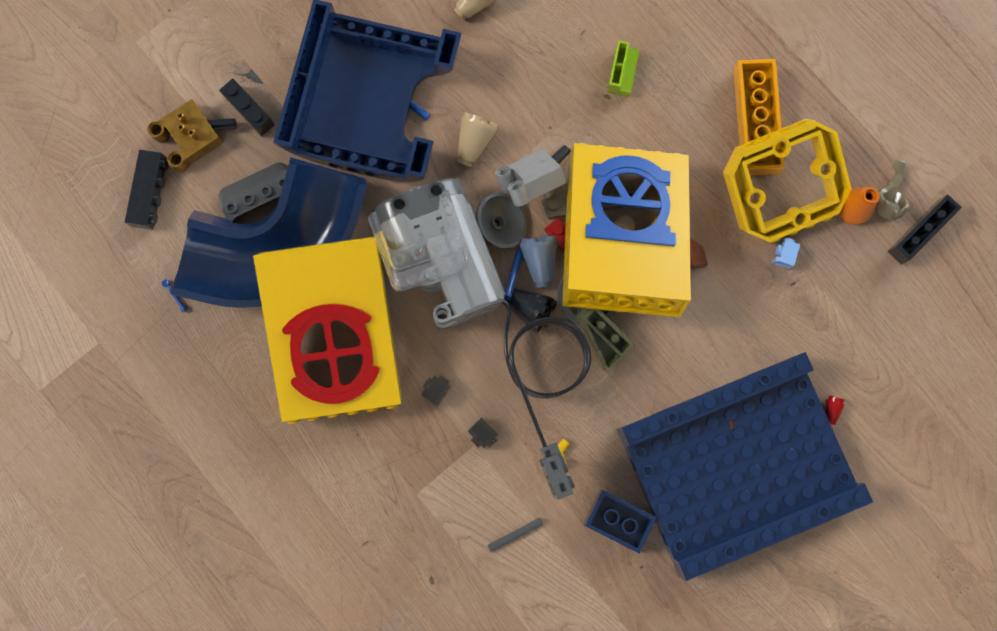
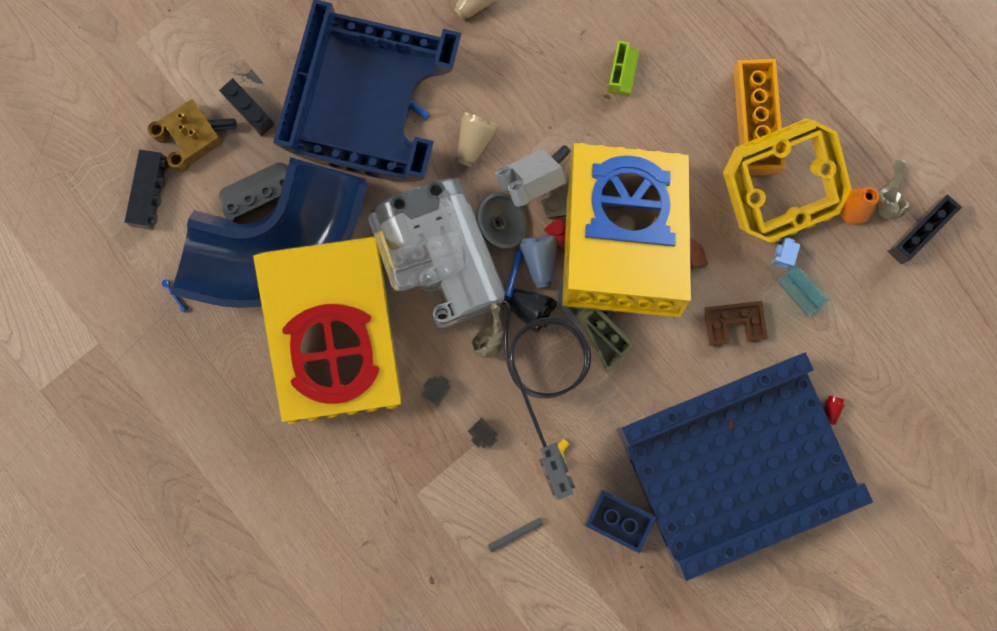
(489, 339): none -> dark tan hair
(748, 313): none -> reddish brown plate
(802, 290): none -> clear light blue piece

